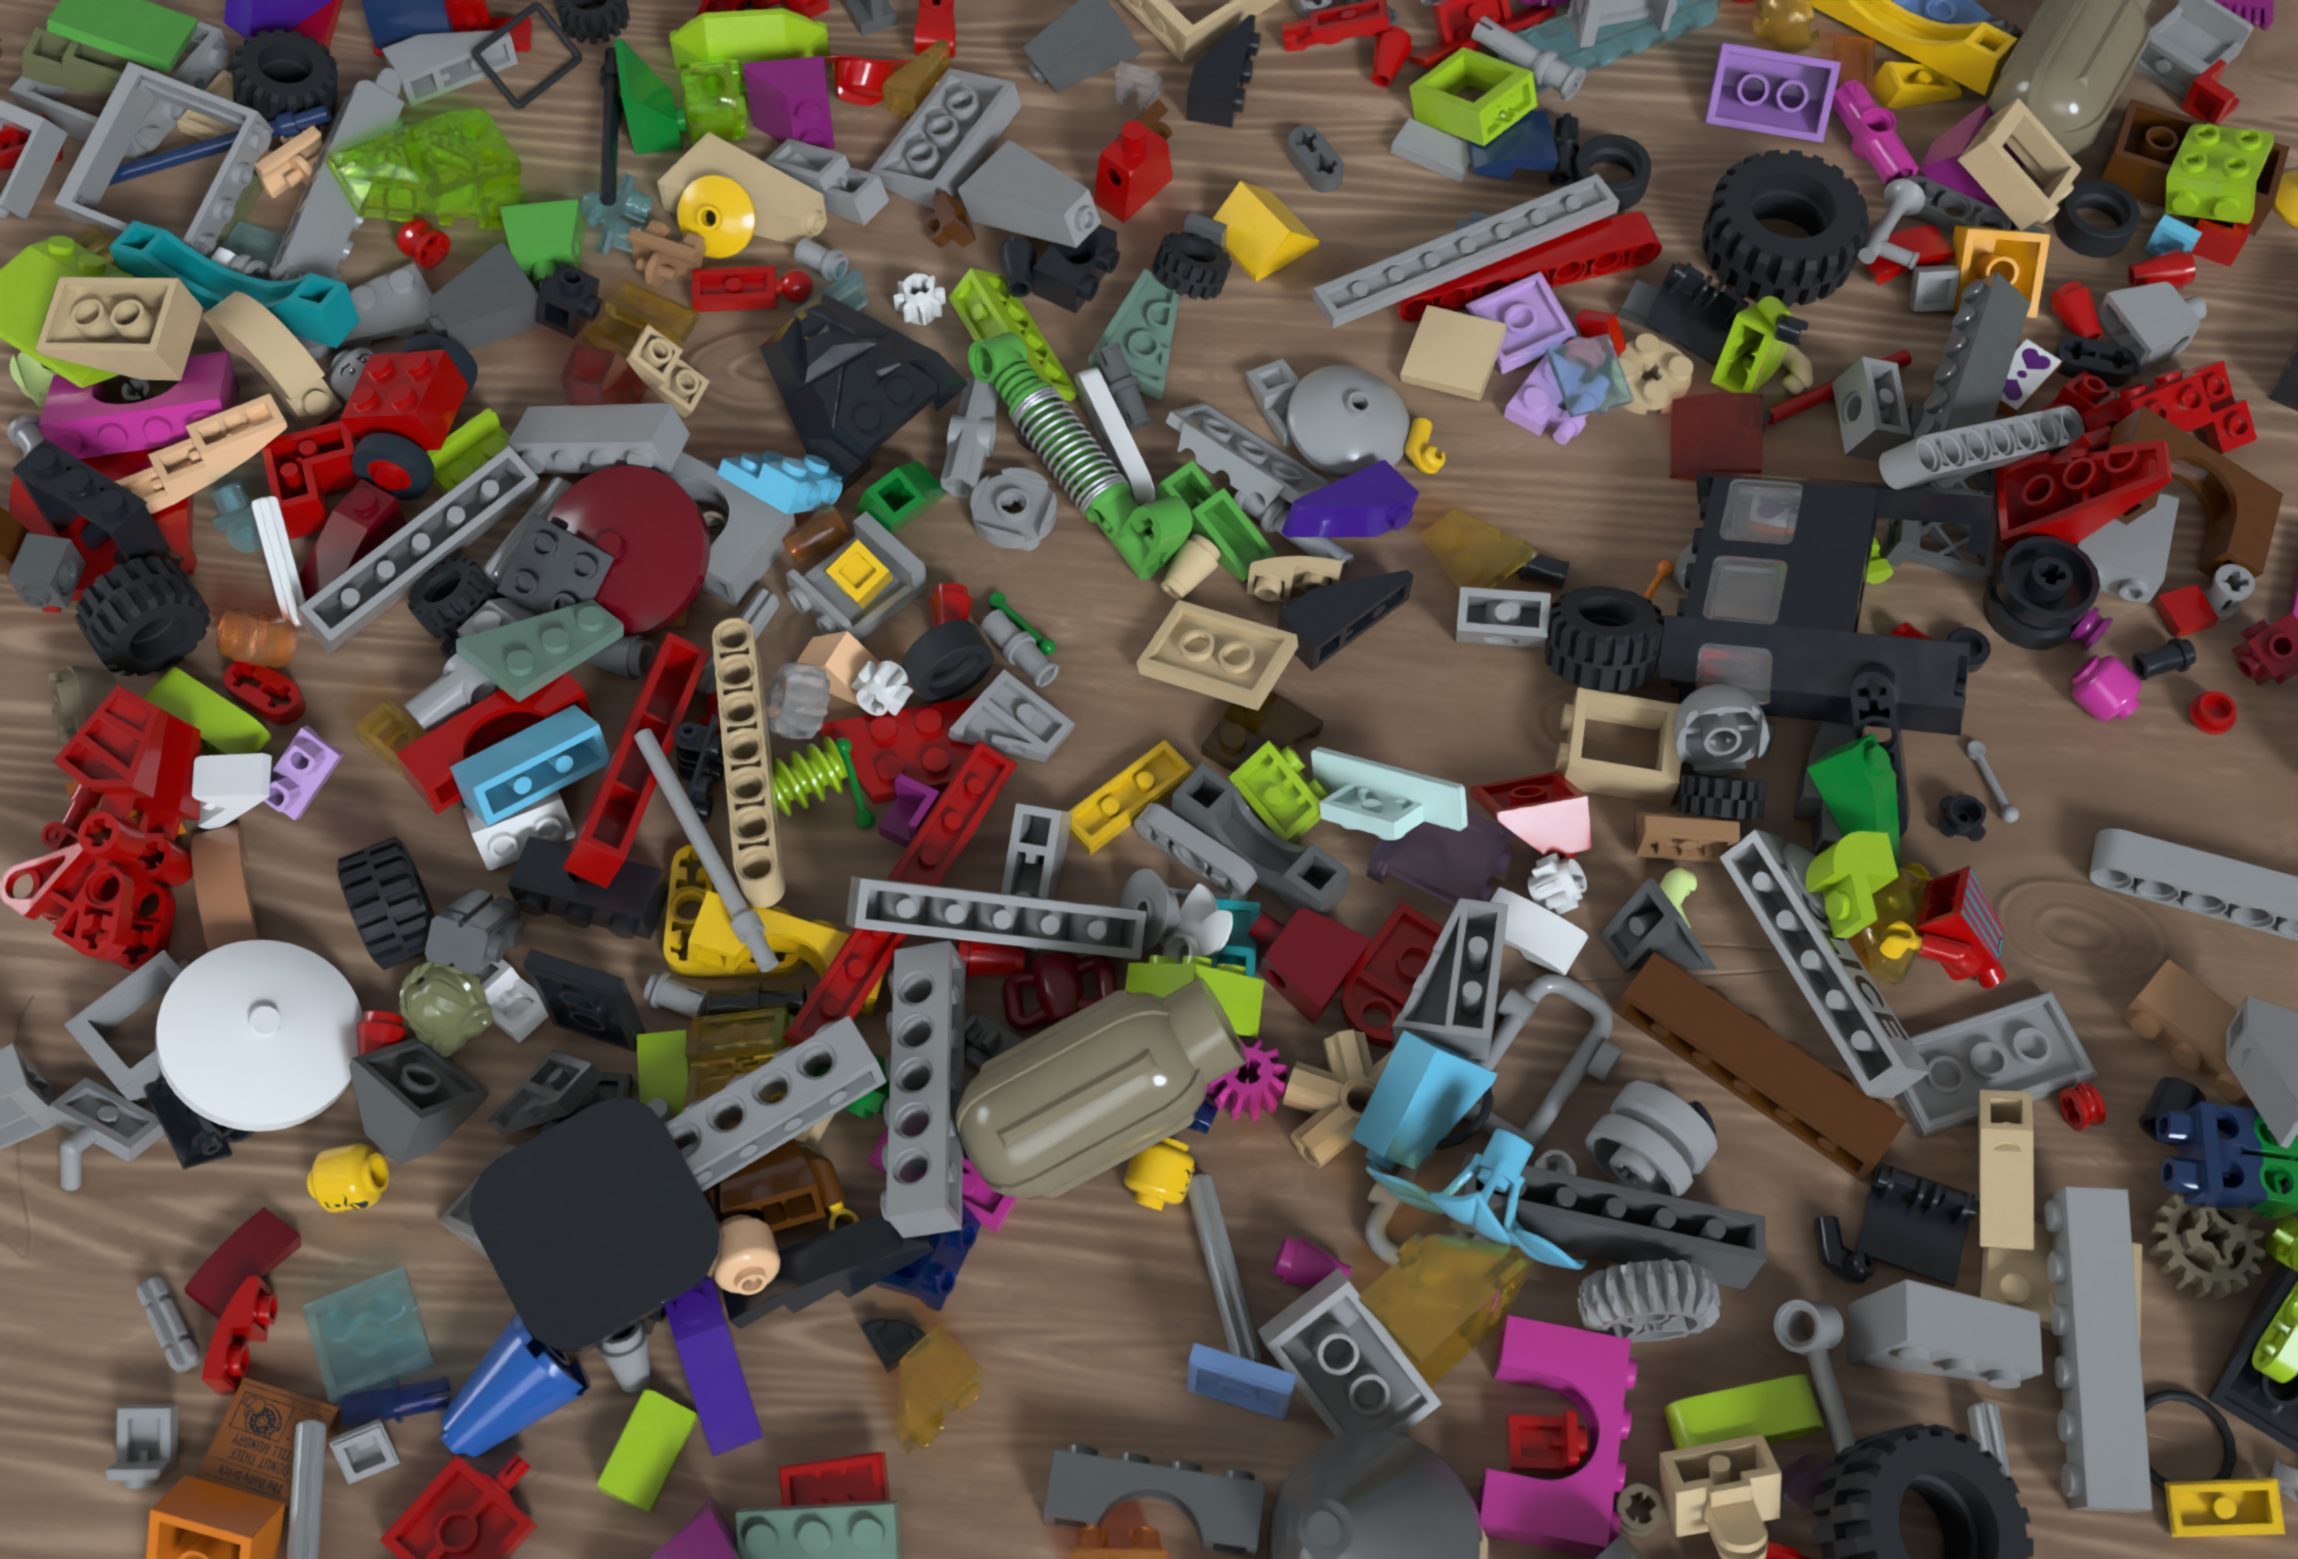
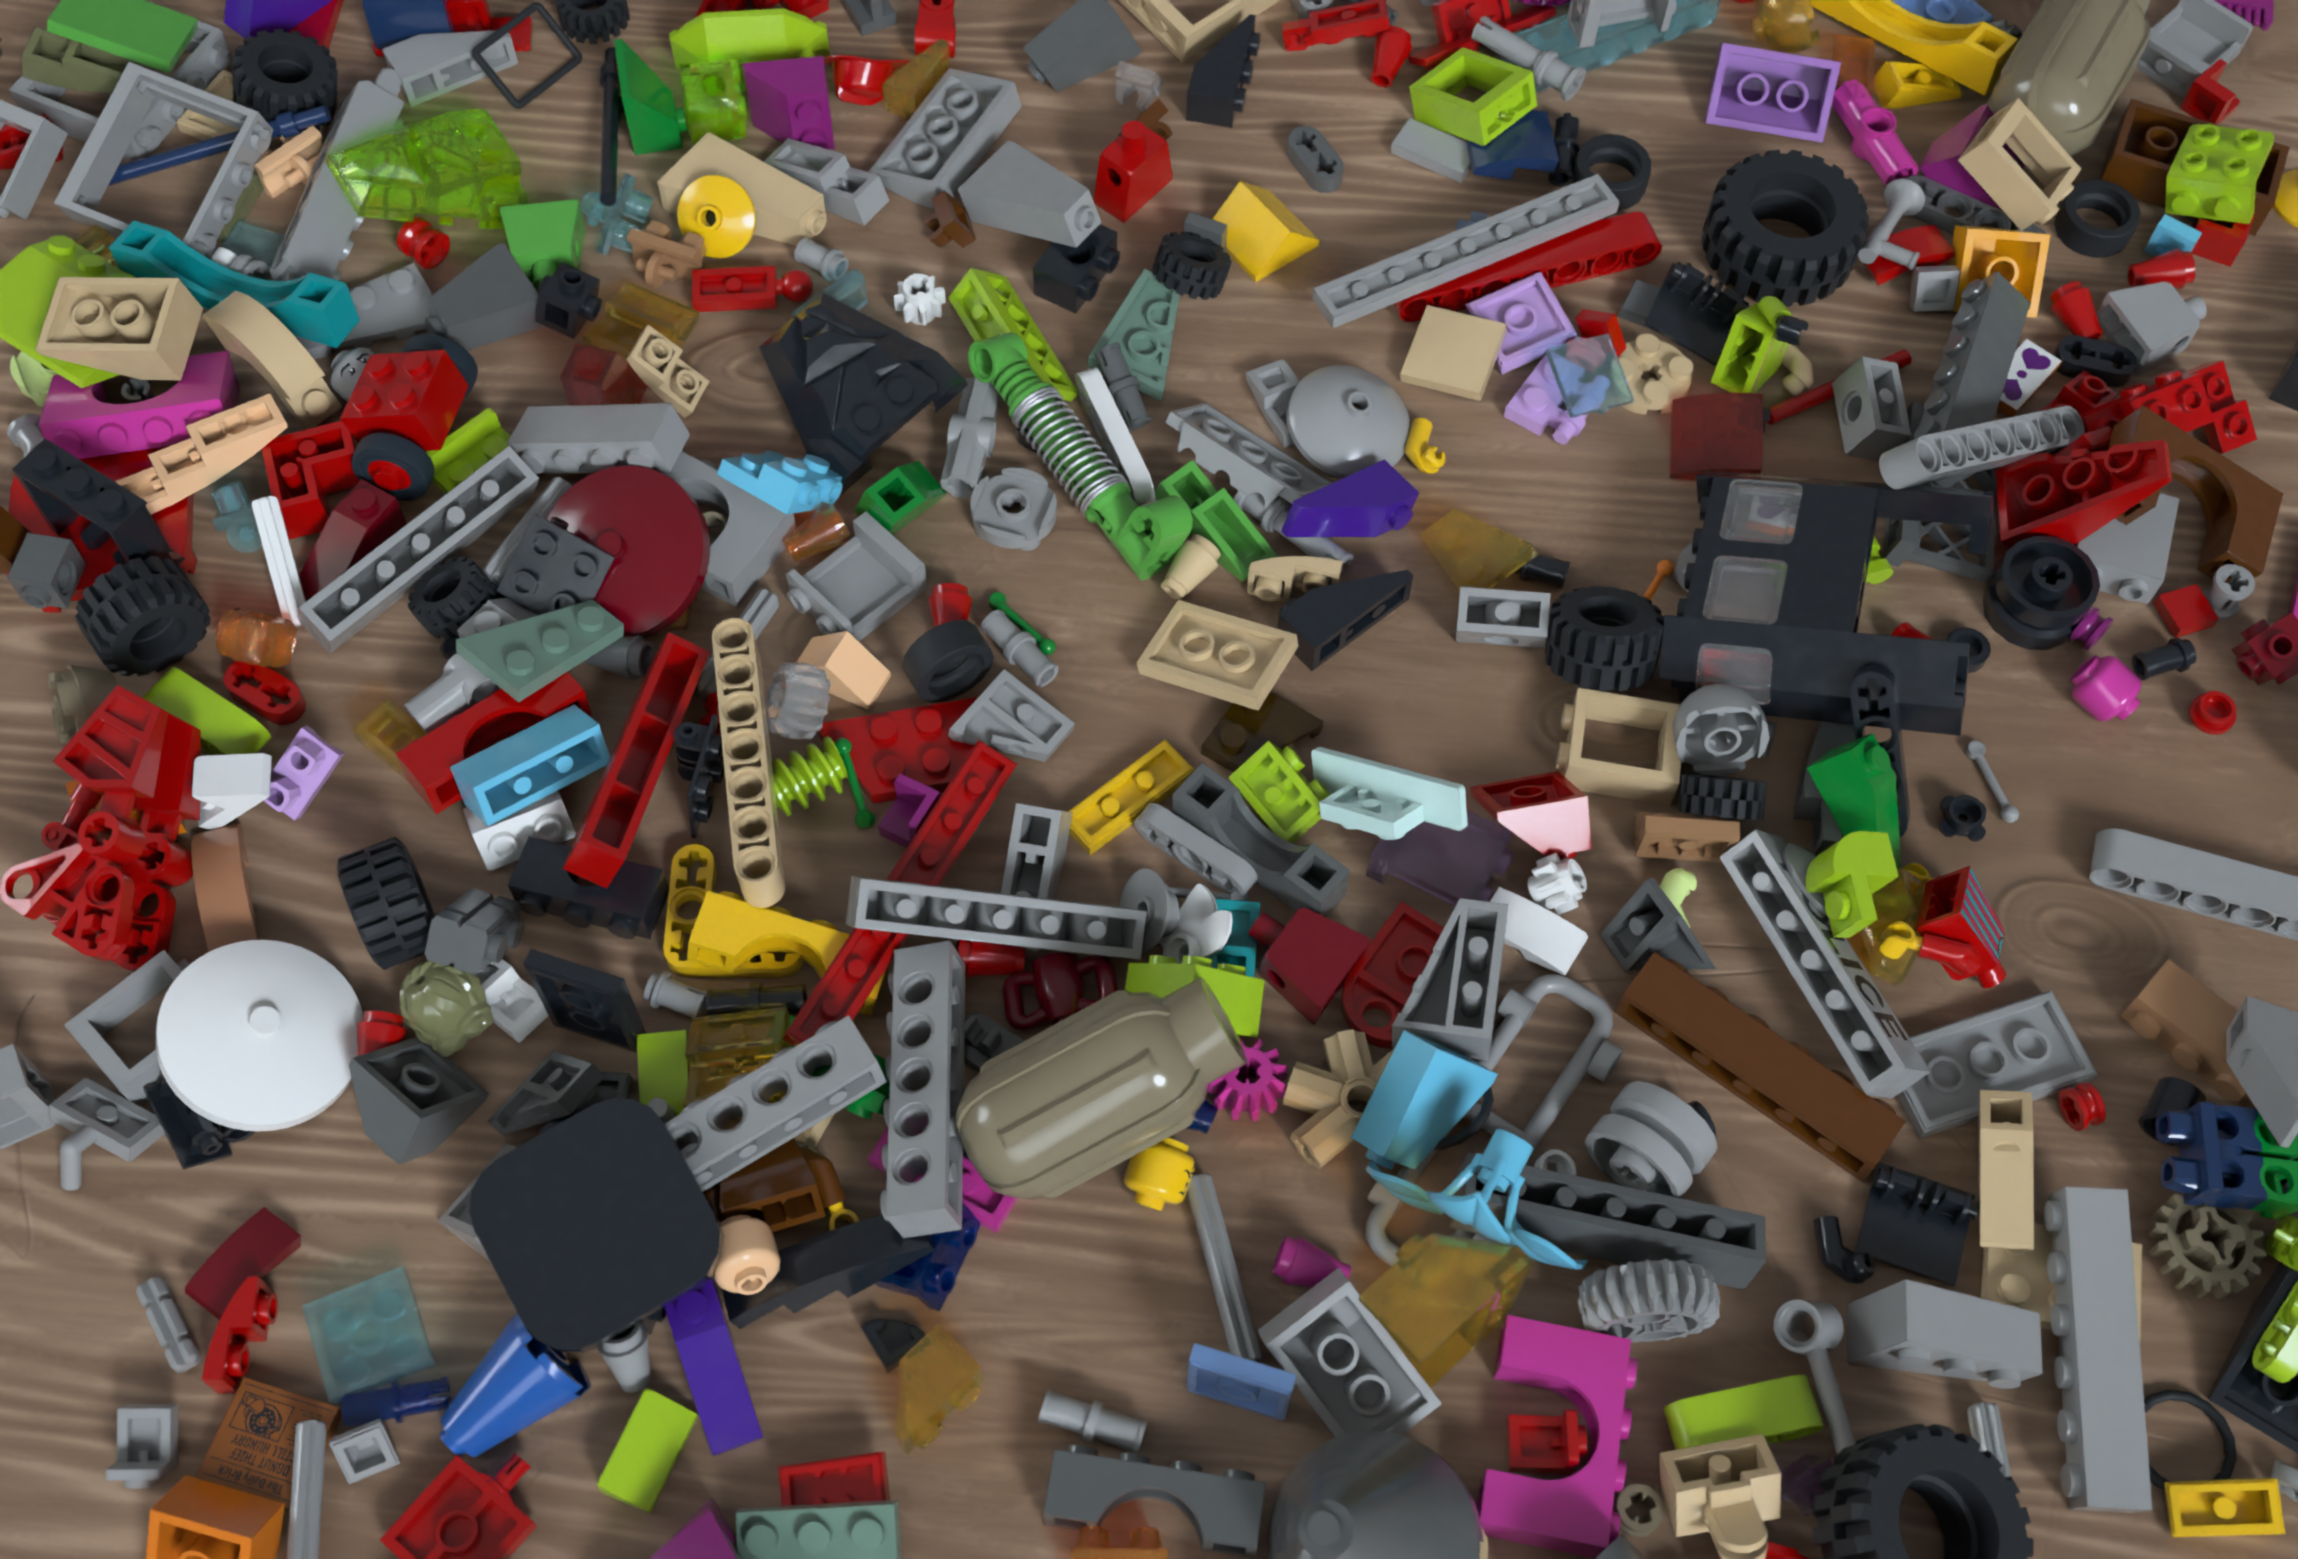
(348, 1178): yellow head -> none
(745, 922): light grey bar -> none
(859, 574): yellow brick -> none
(882, 688): white gear -> none
(1016, 263): black cone -> none
(1092, 1421): none -> light grey pin

